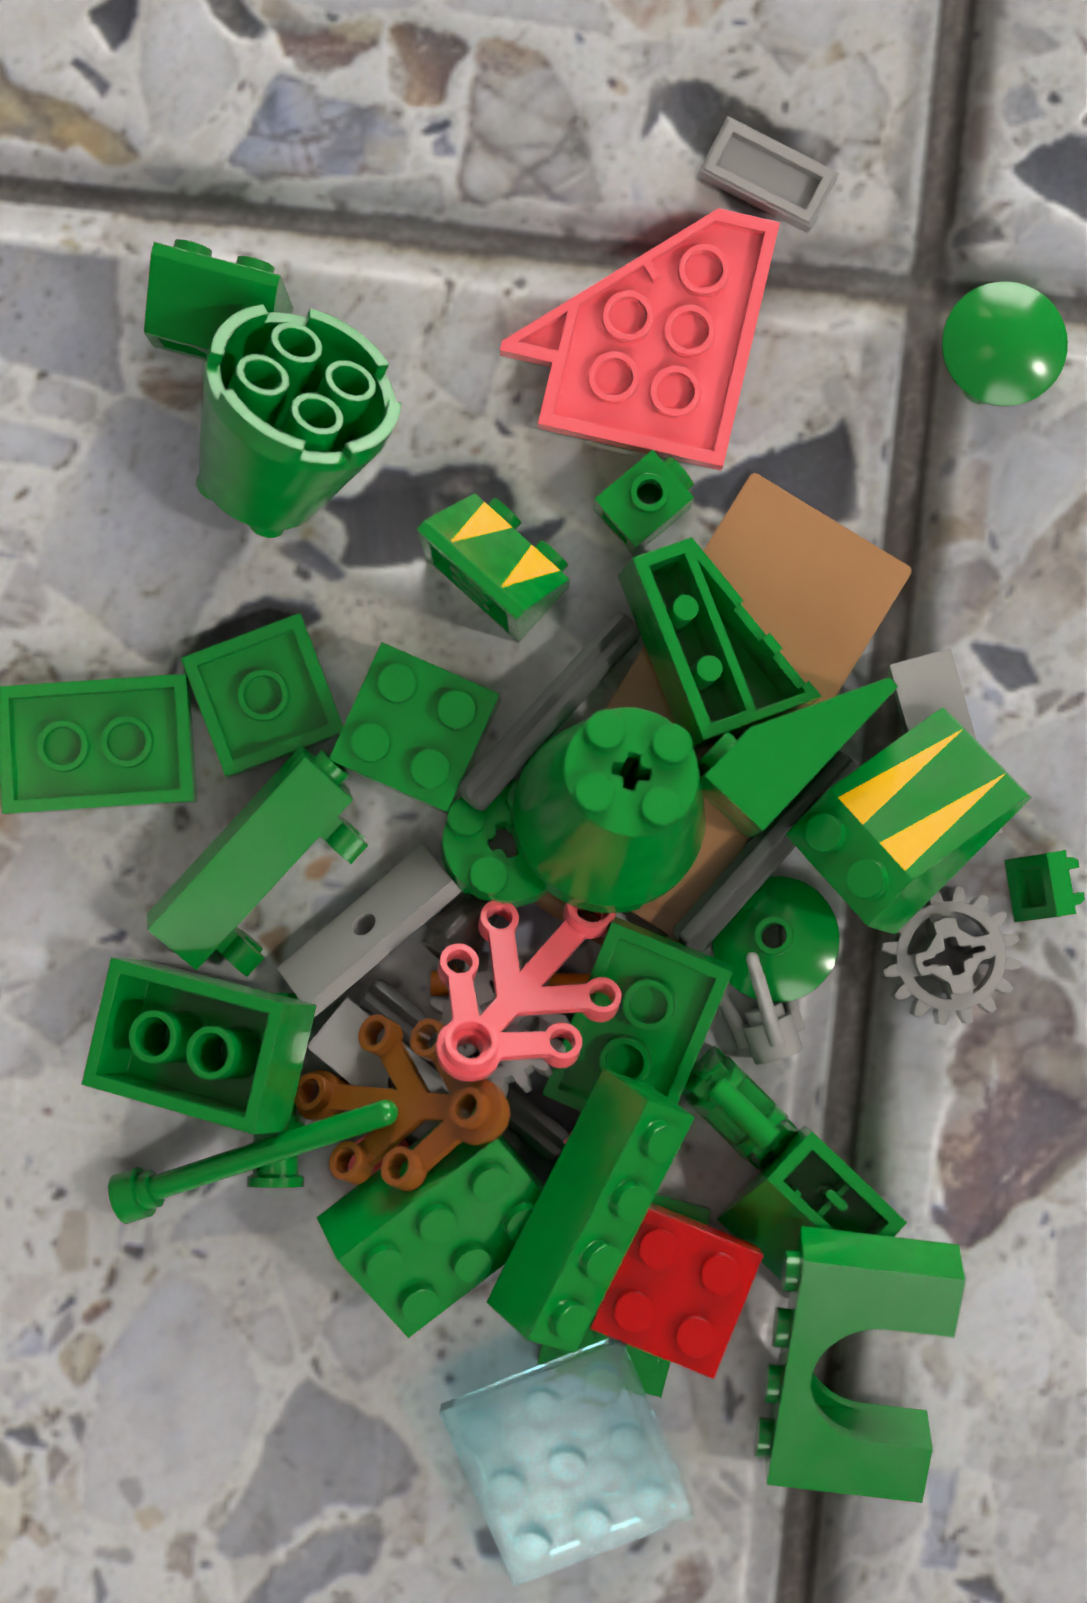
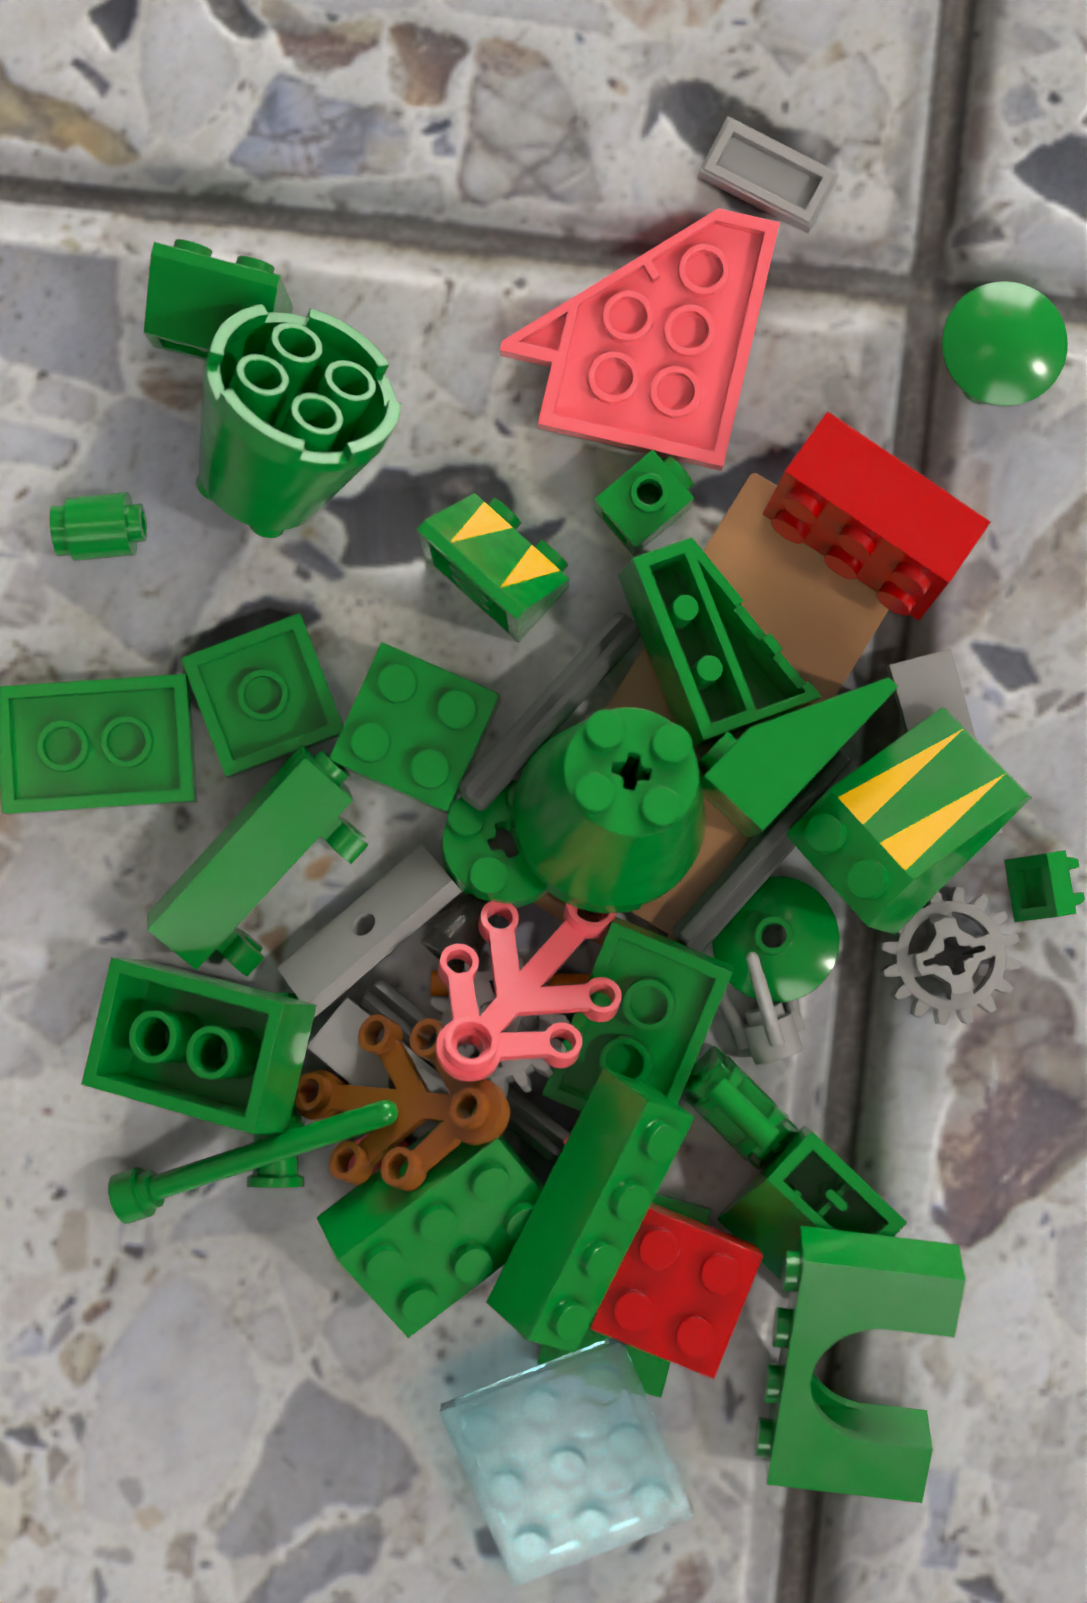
(97, 526): none -> green brick
(873, 517): none -> red brick

